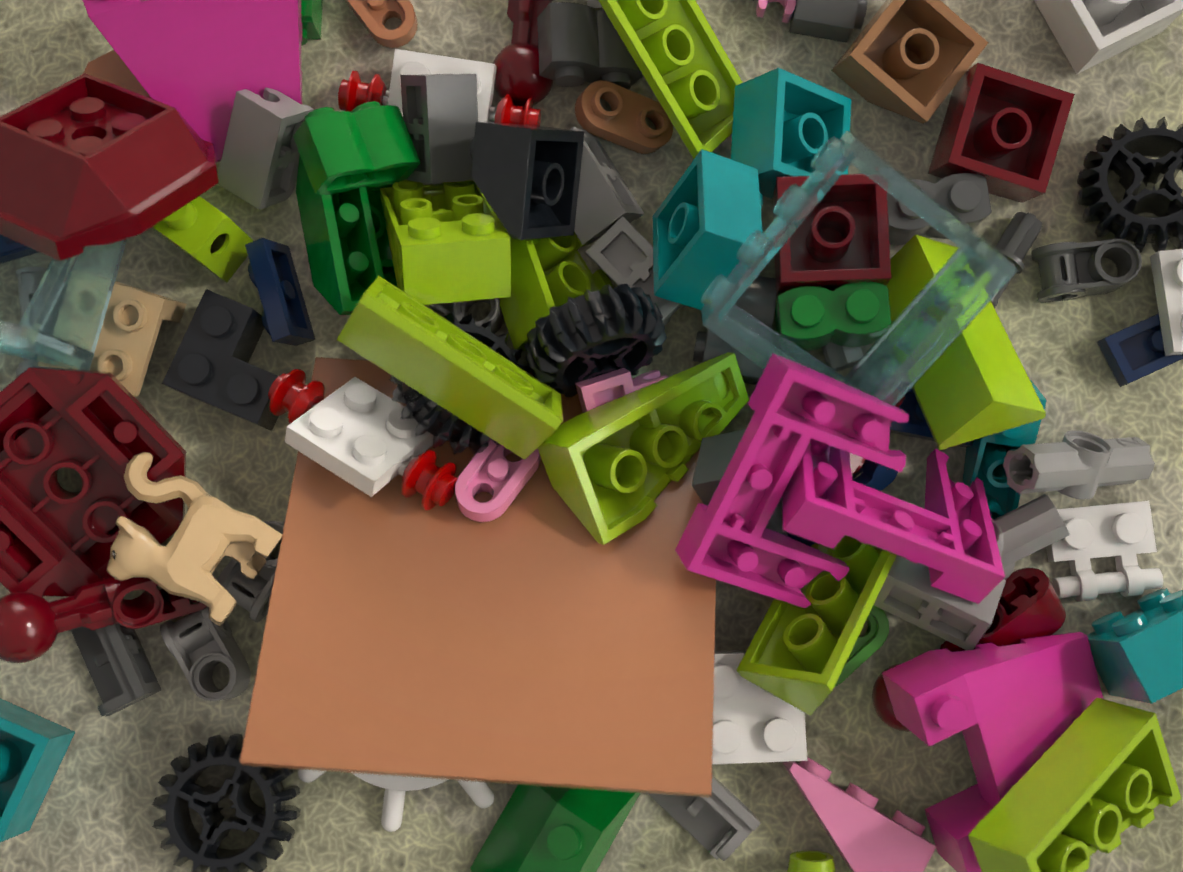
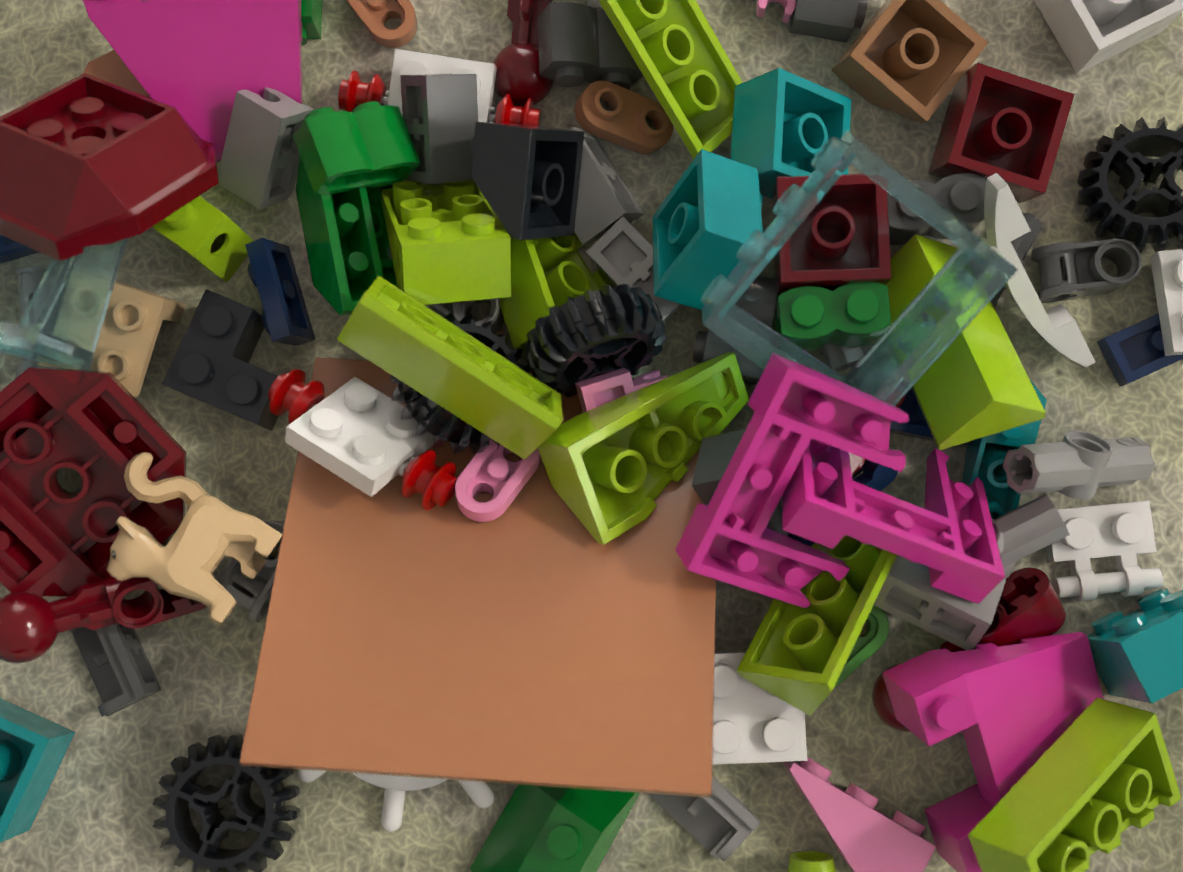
(202, 645): light grey piece -> none
(1004, 224): none -> white slope

